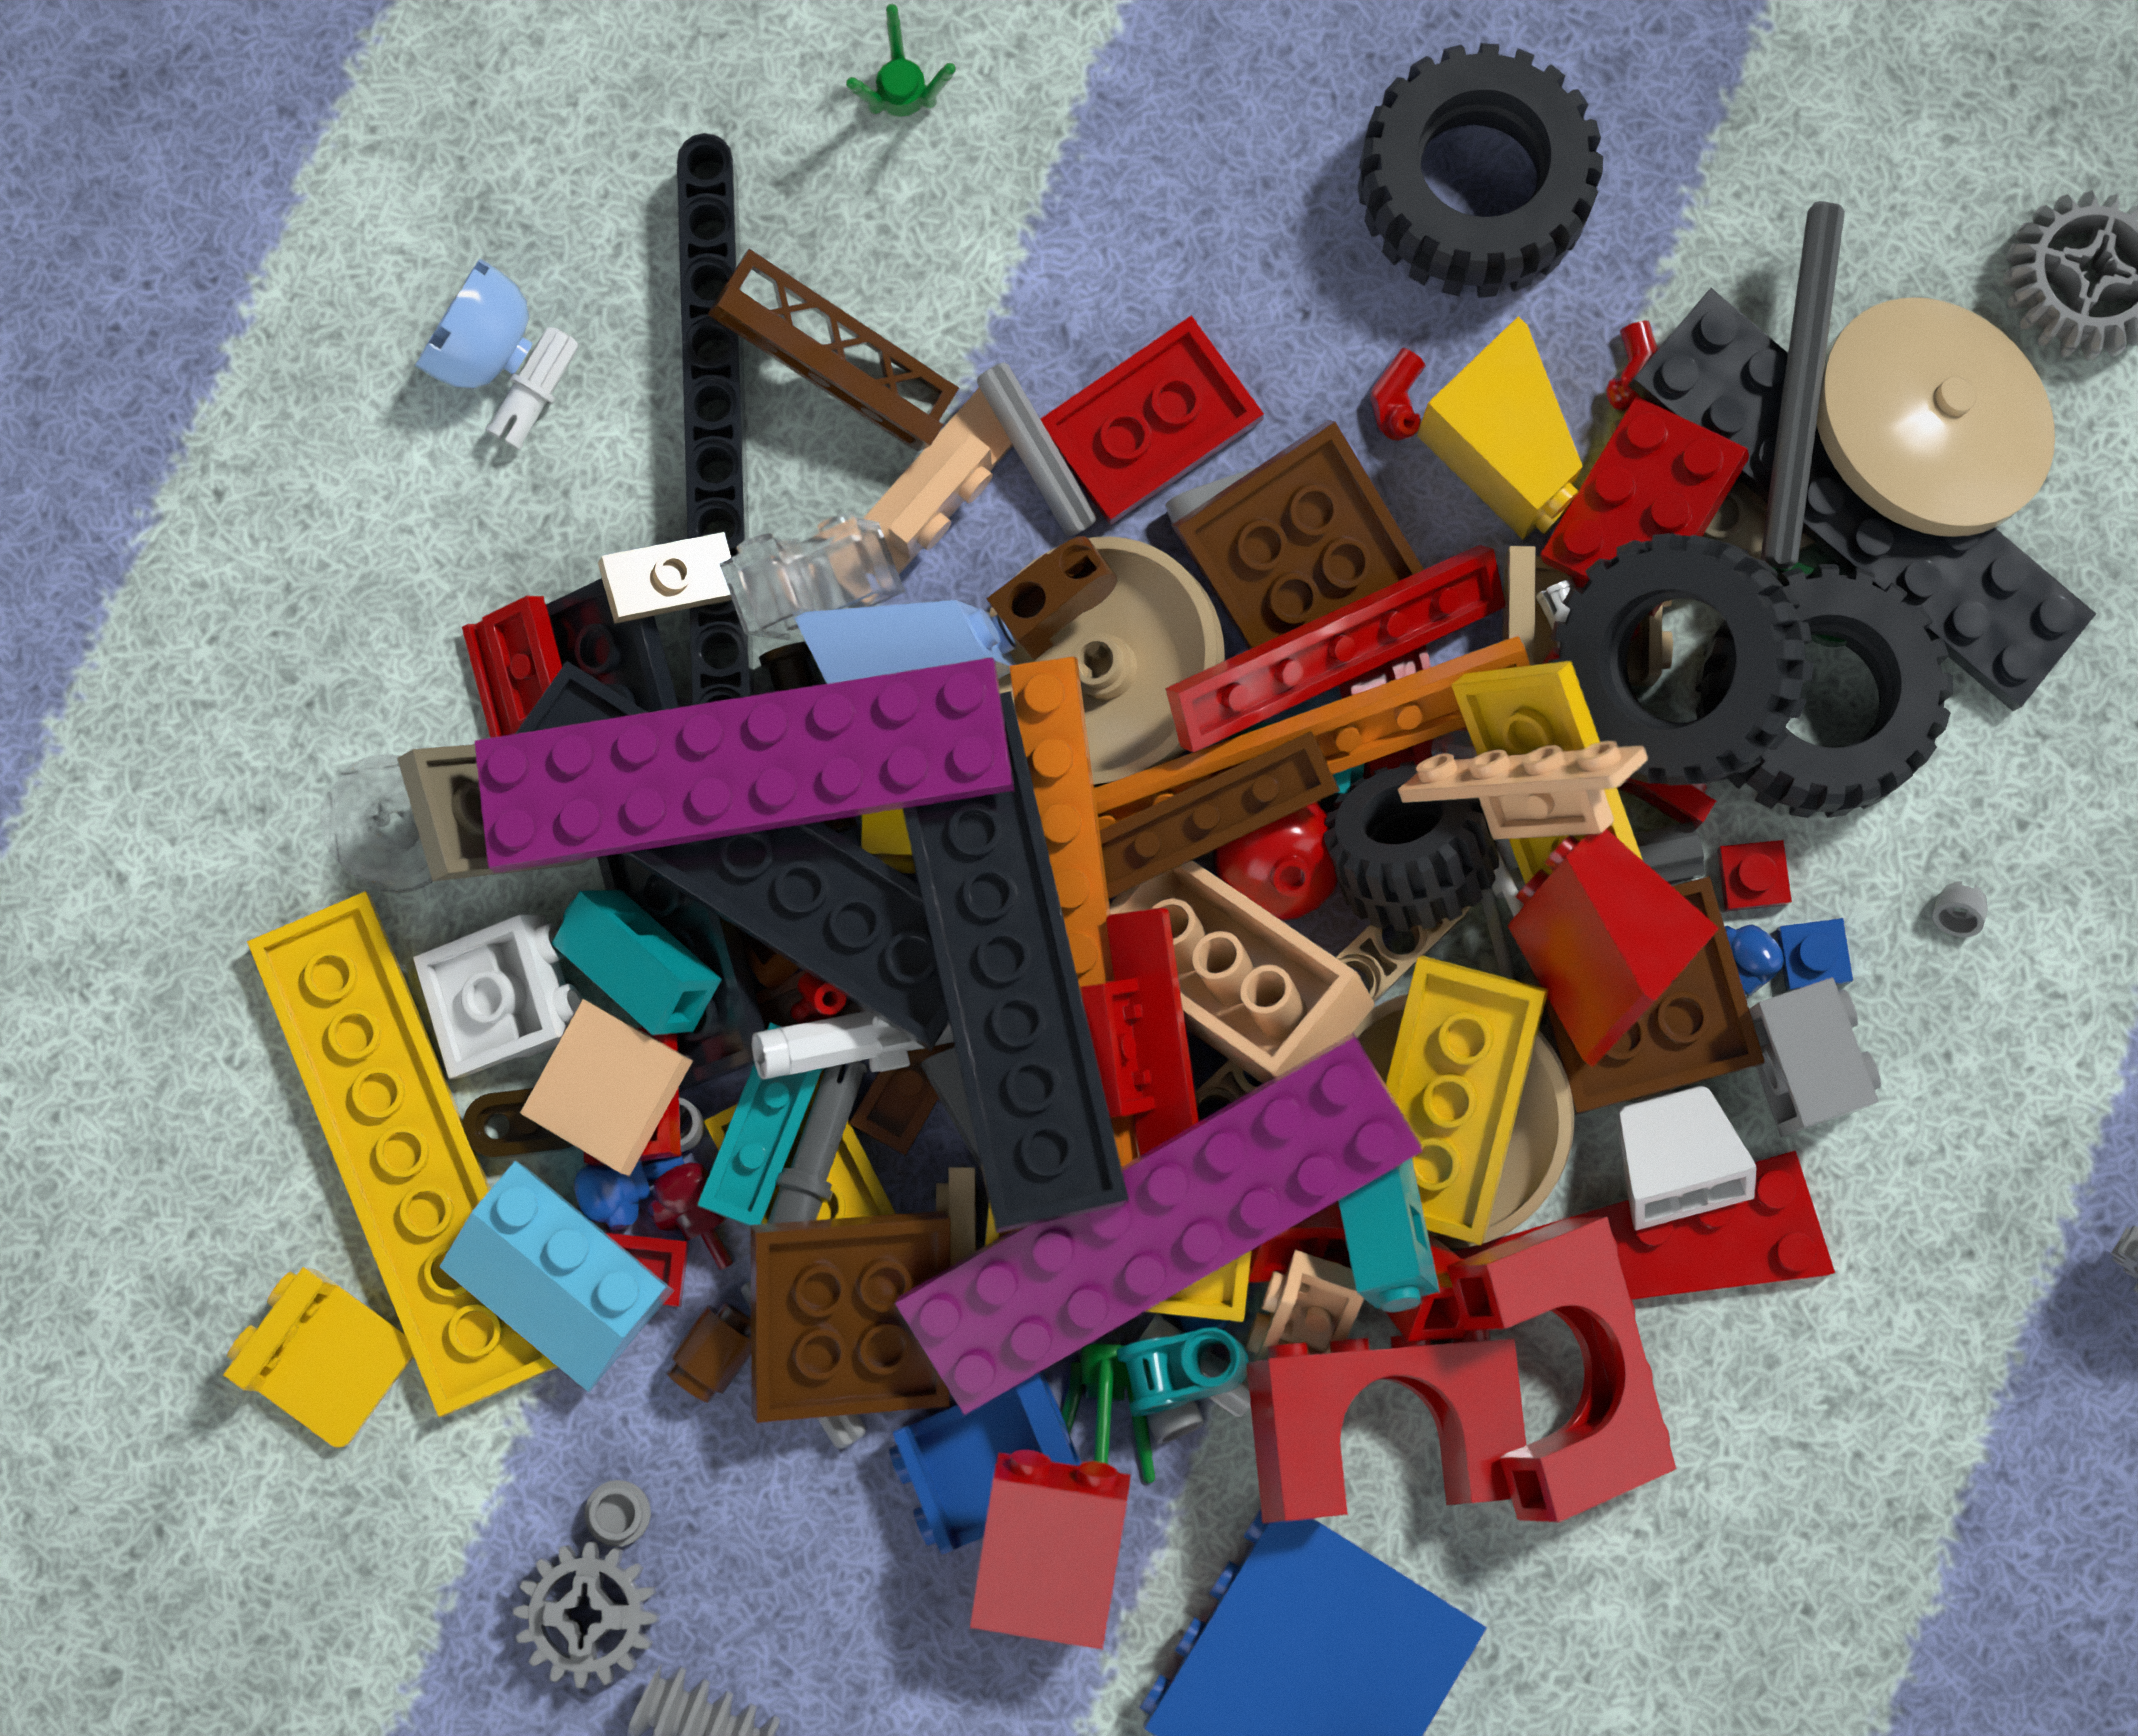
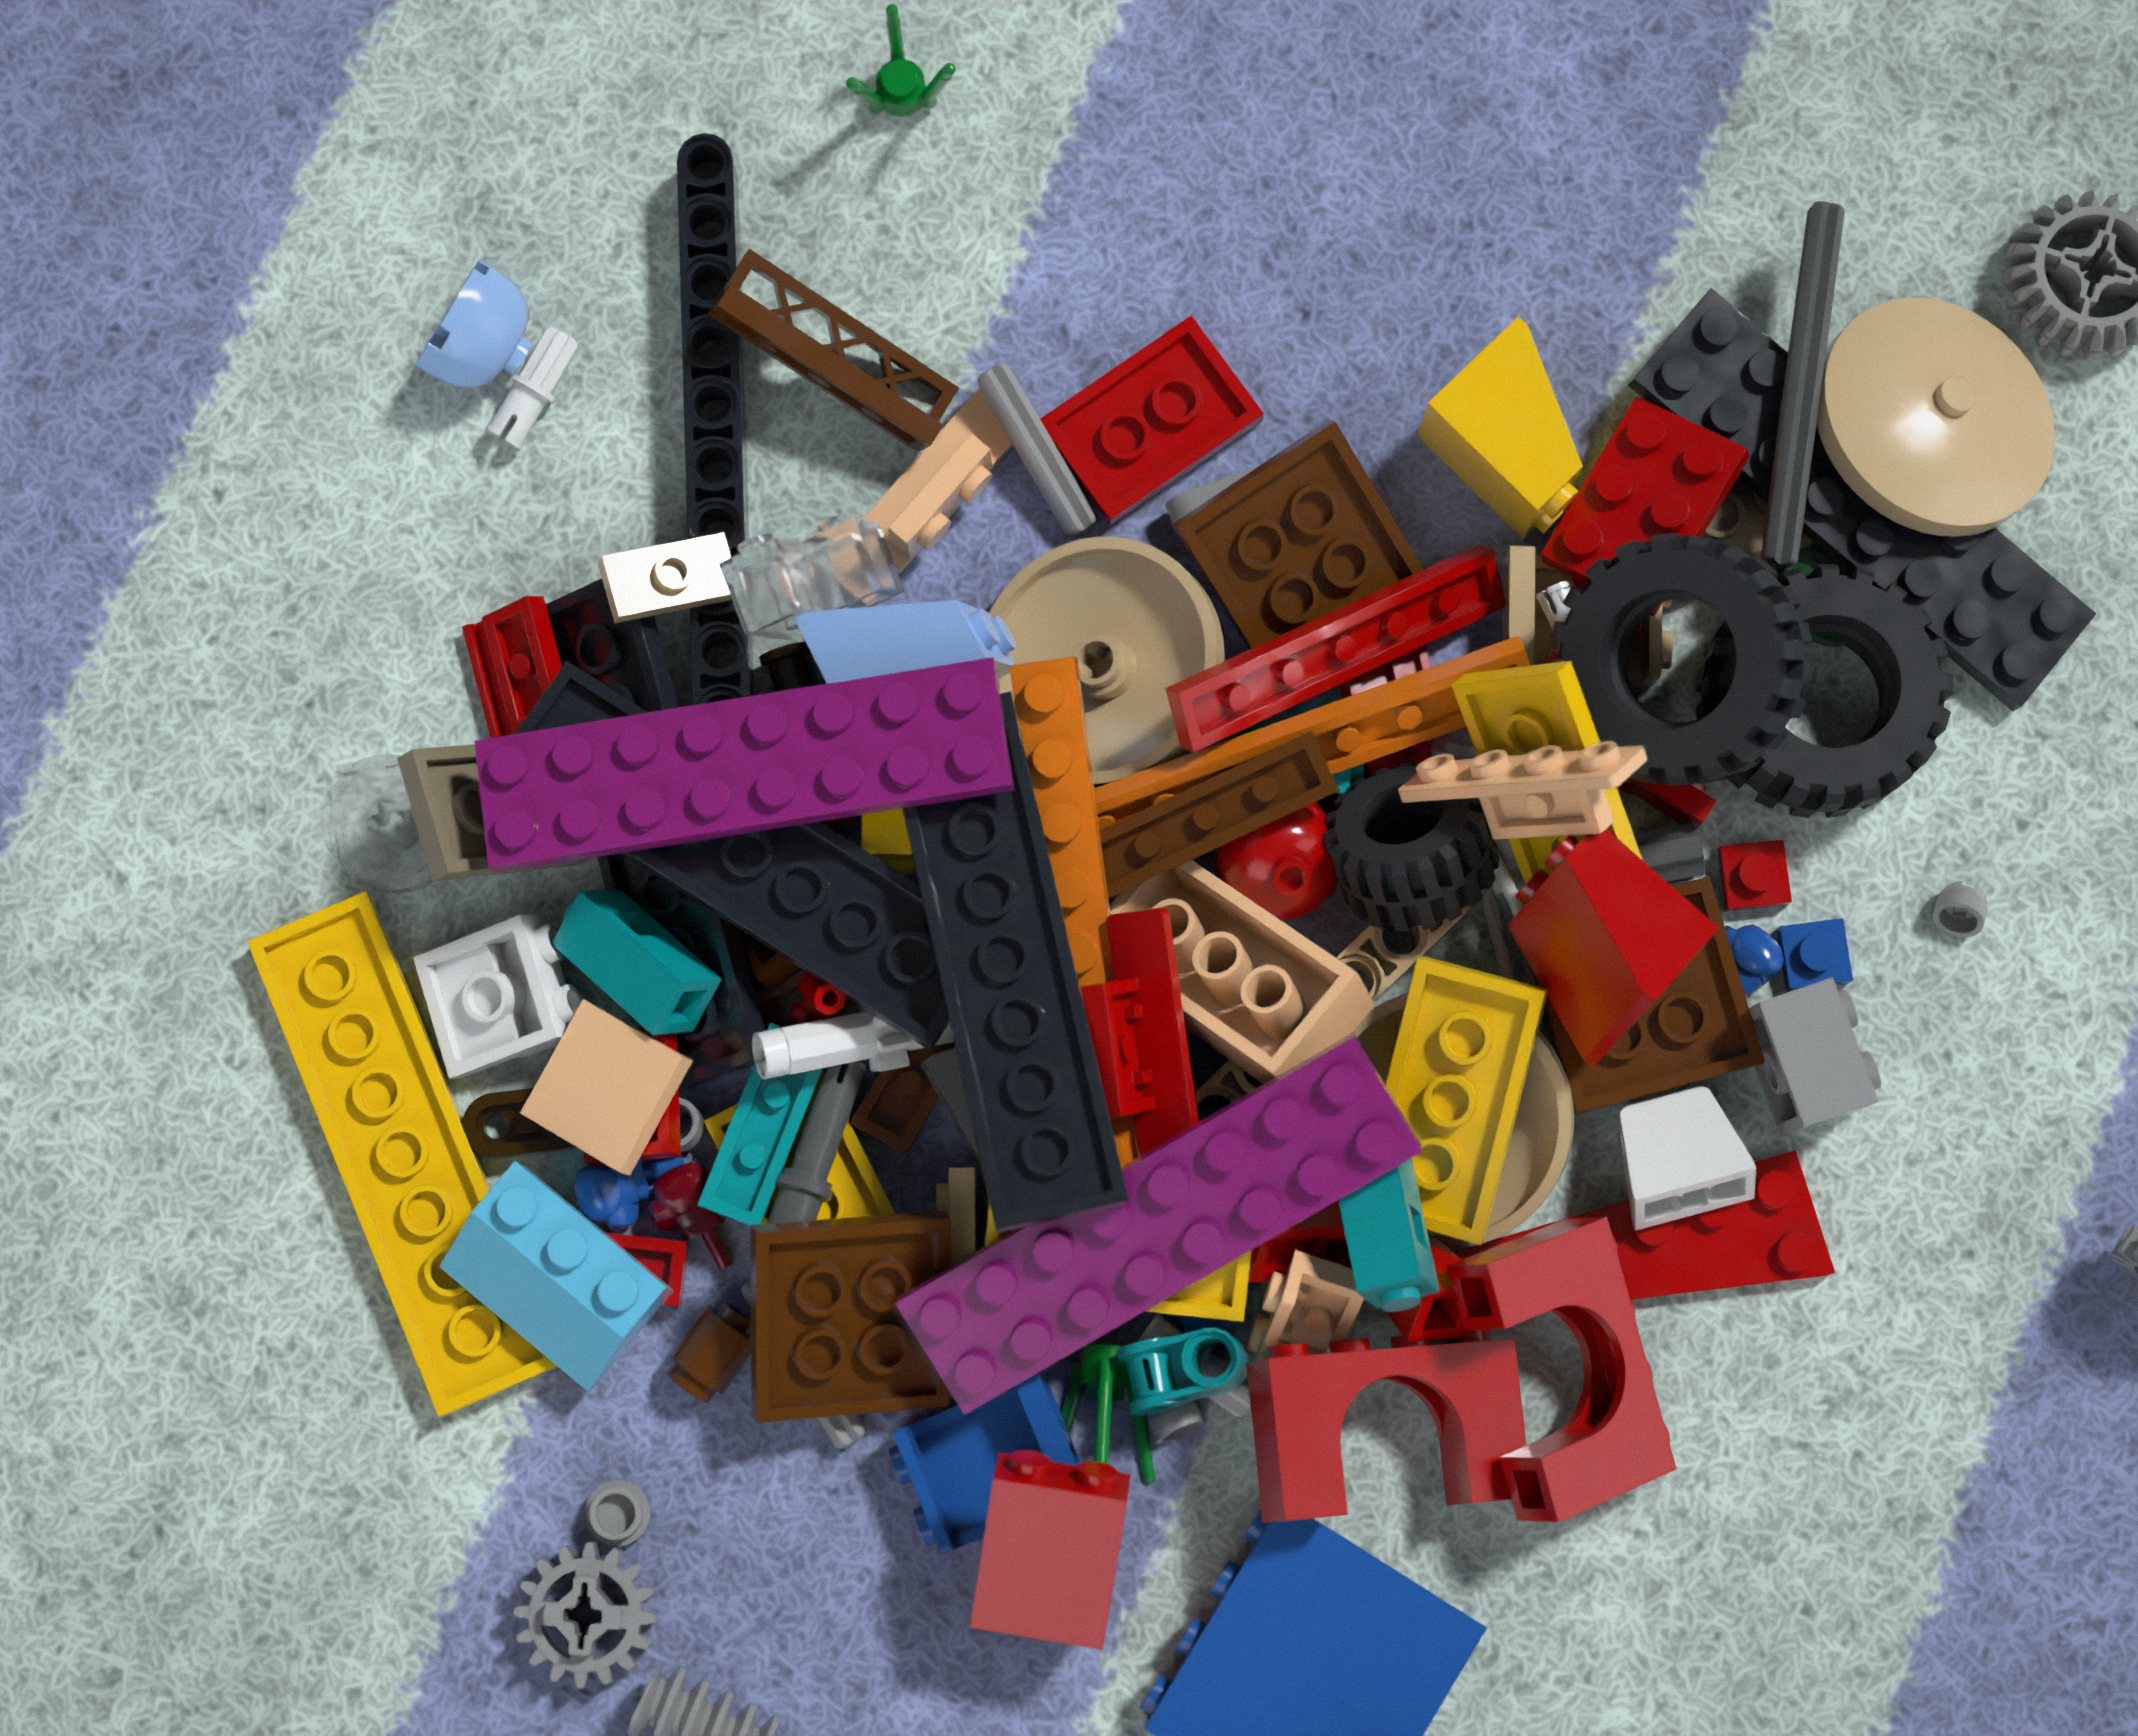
(320, 1356): yellow bracket -> none
(1053, 593): reddish brown leg -> none
(1391, 398): red arm -> none
(1494, 94): black tyre -> none
(1639, 347): red arm -> none

